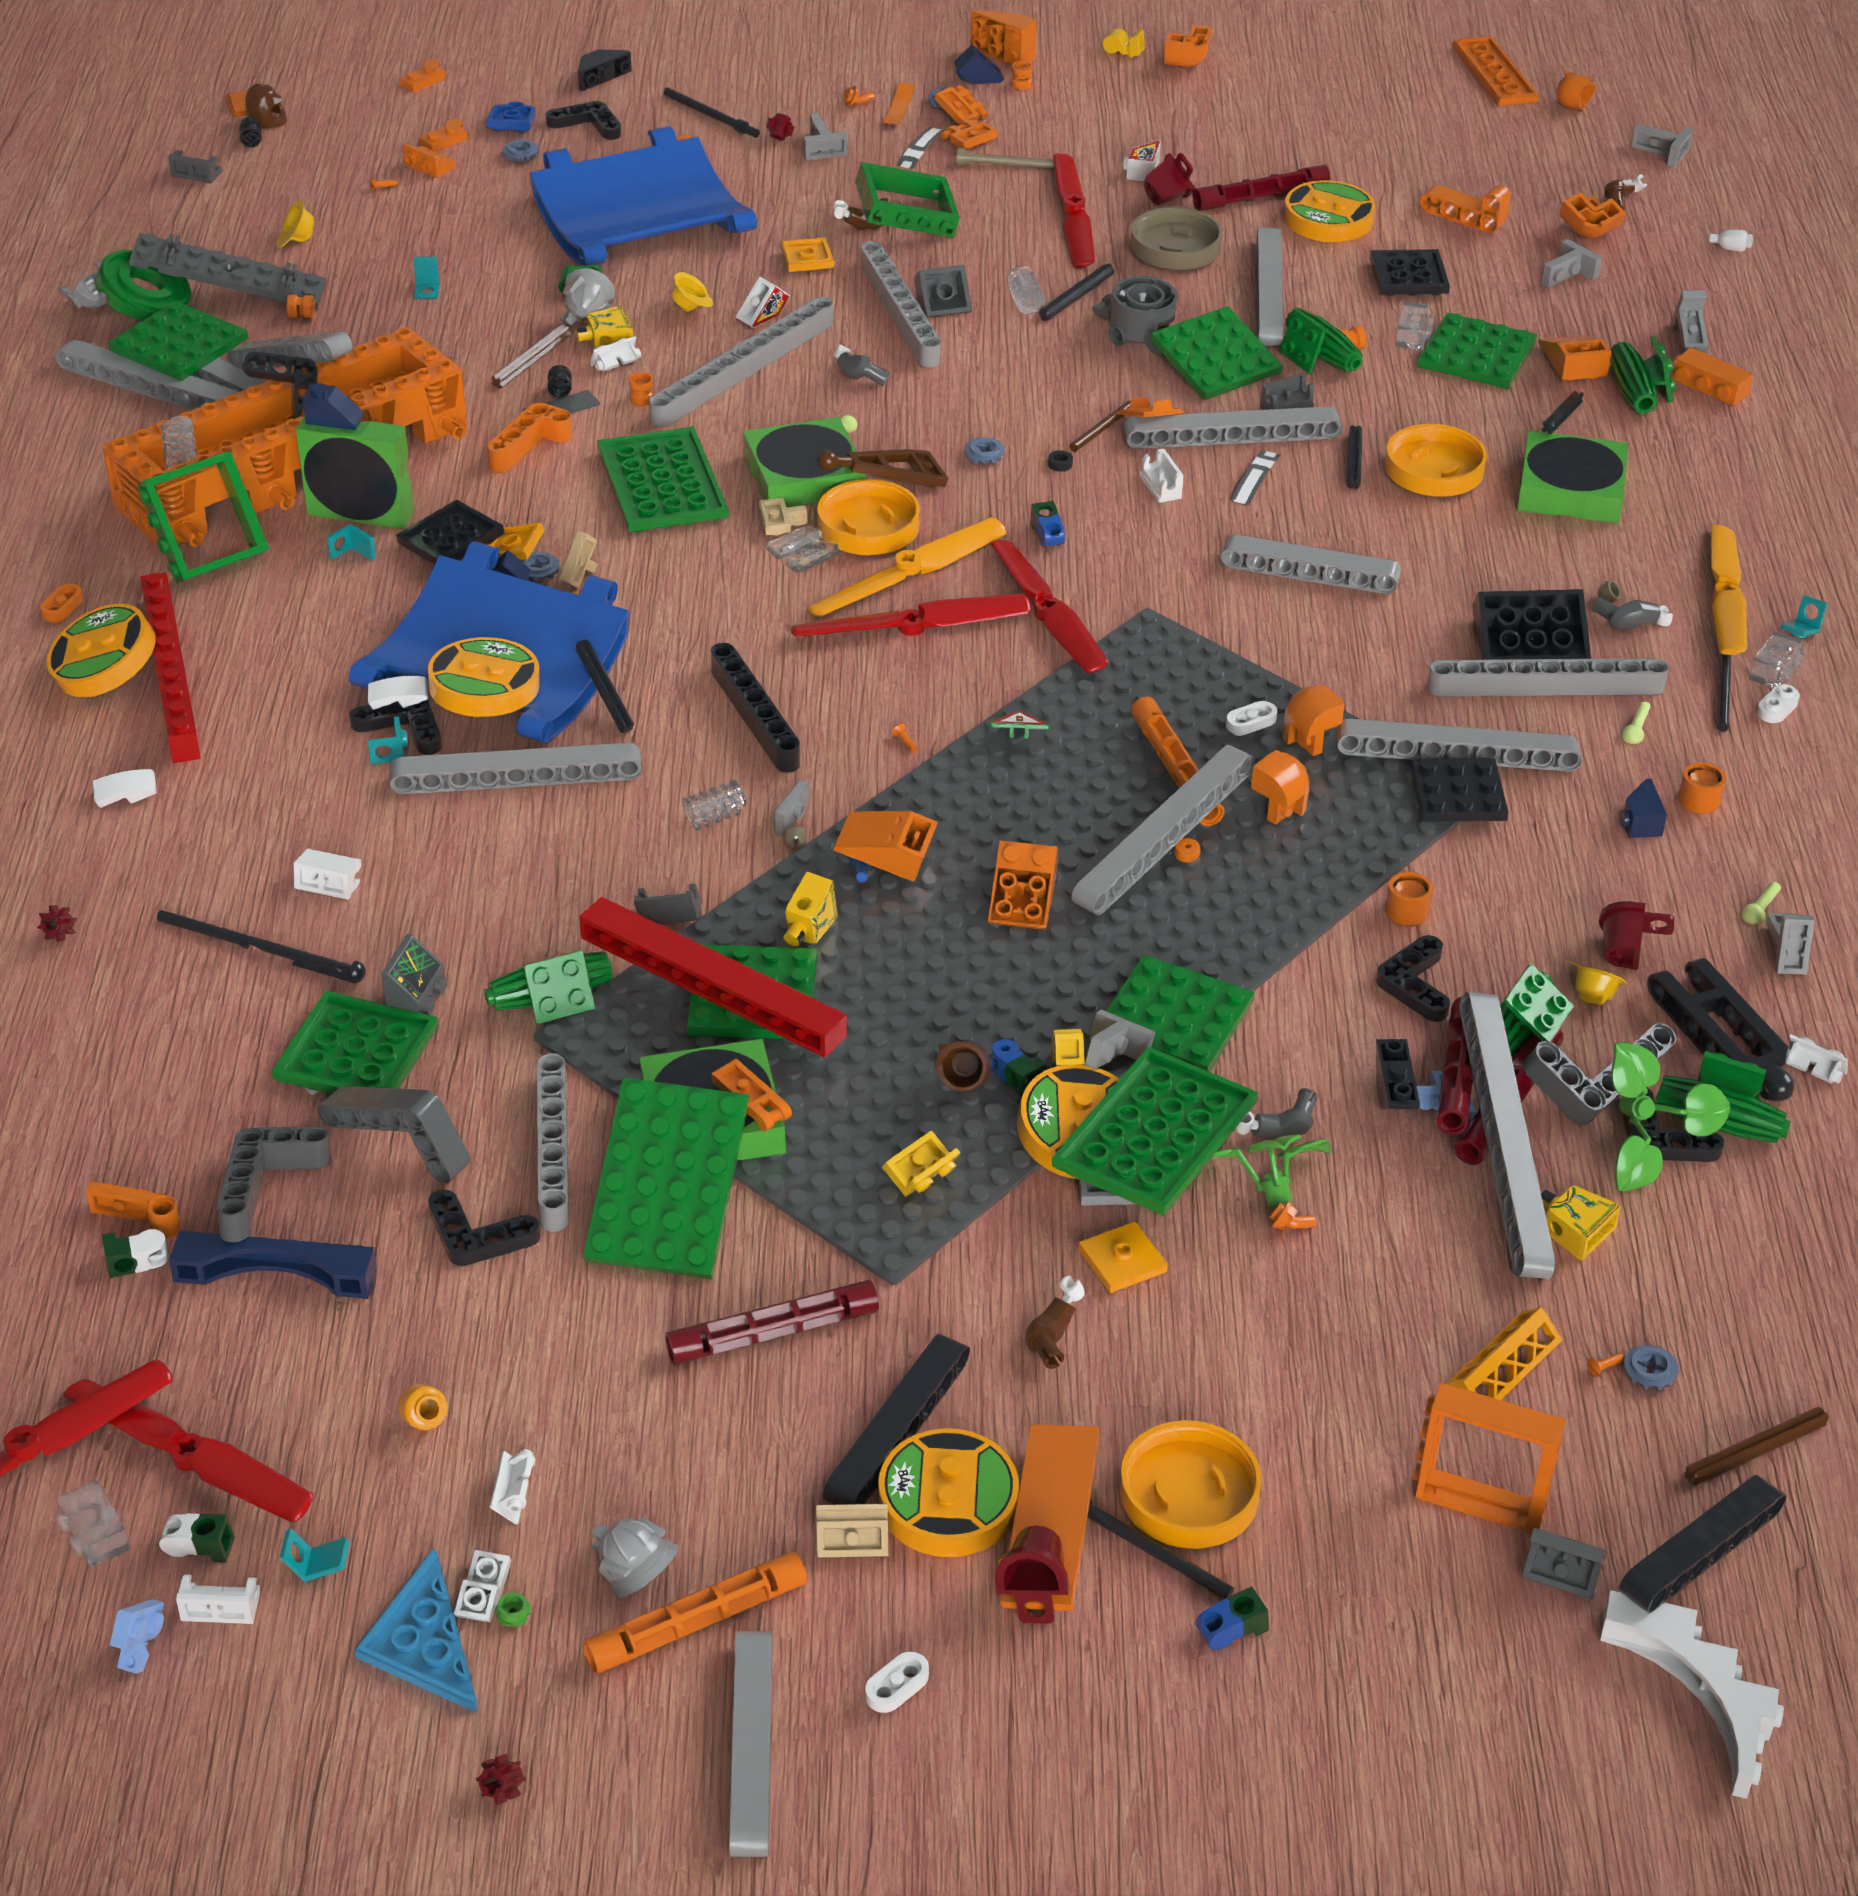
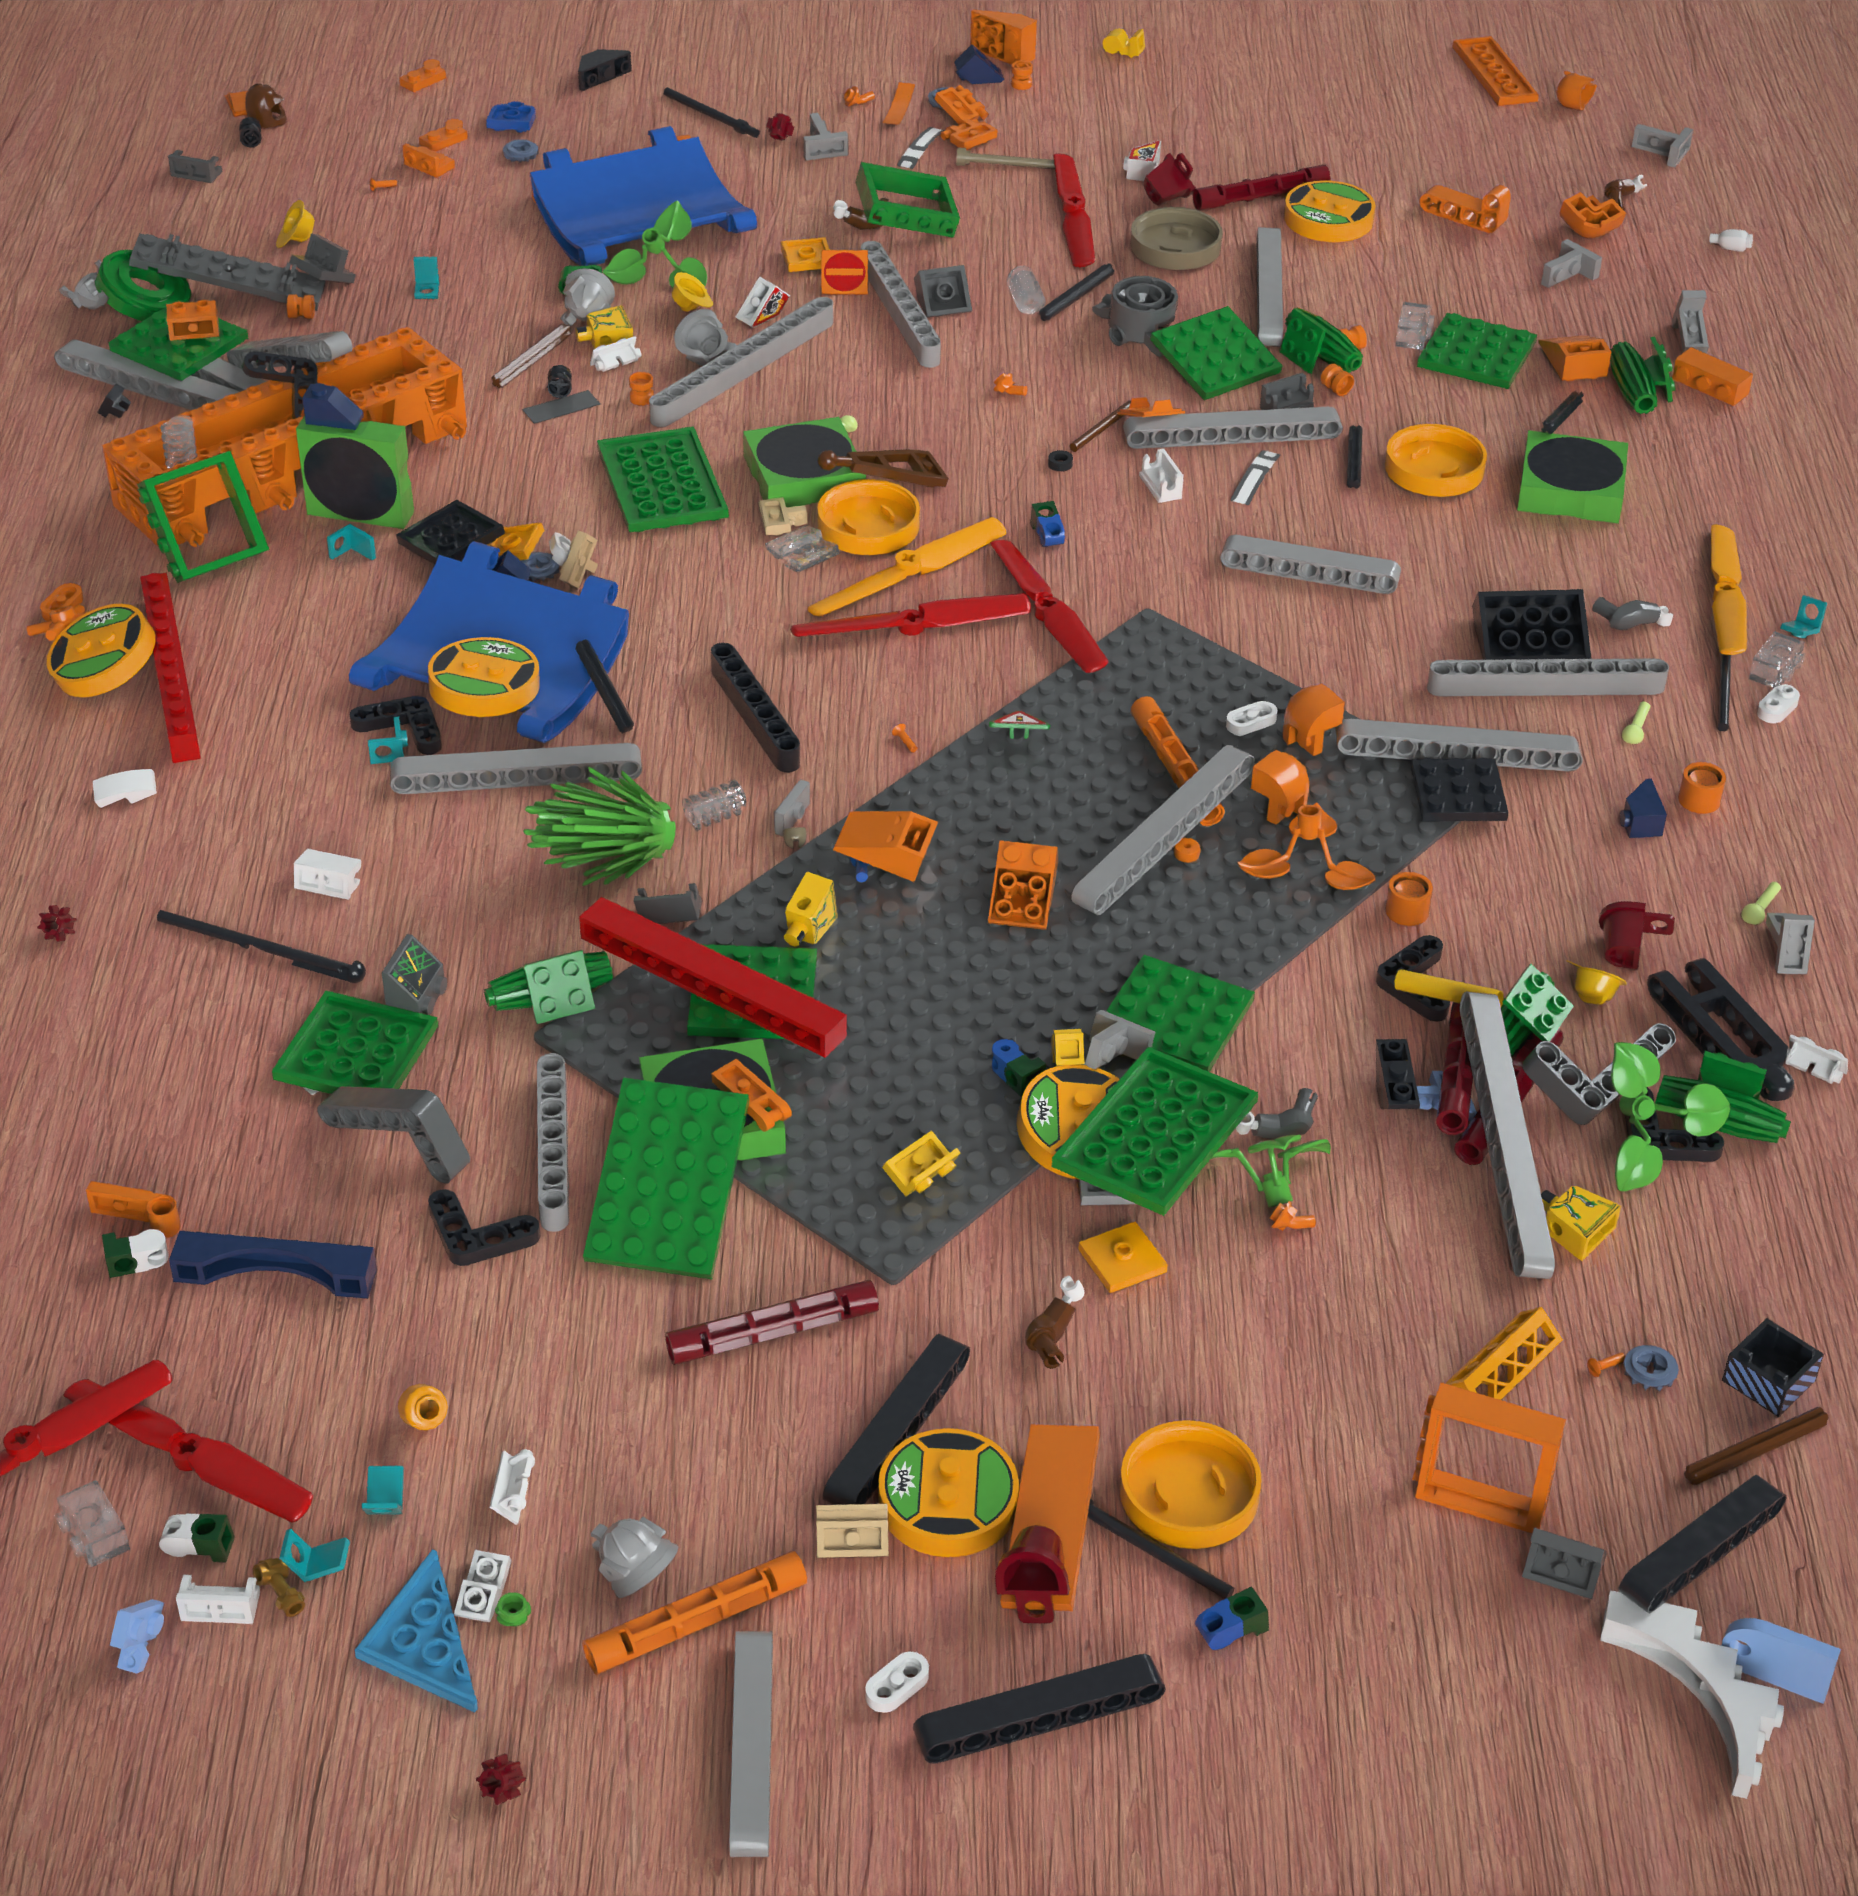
(59, 621): none -> orange bar
(114, 403): none -> black tile
(192, 320): none -> orange brick
(250, 1156): dark grey beam -> none
(275, 1572): none -> pearl gold bar
(324, 260): none -> dark grey bracket
(384, 1490): none -> teal bracket
(404, 689): white slope -> none
(526, 432): orange beam -> none
(559, 548): none -> white plate
(594, 112): black beam -> none
(631, 828): none -> bright green plant
(672, 224): none -> bright green plant
(701, 337): none -> light grey helmet
(844, 272): none -> piece
(859, 366): dark grey arm -> none
(963, 1066): reddish brown piece -> none
(978, 450): sand blue gear -> none
(1005, 384): none -> orange plate
(1038, 1708): none -> black beam
(1187, 49): orange brick -> none
(1308, 824): none -> orange plant
(1337, 379): none -> orange wheel
(1409, 272): black plate -> none
(1439, 987): none -> yellow piece
(1609, 591): dark tan hinge -> none
(1772, 1367): none -> black container
(1783, 1657): none -> light blue tile

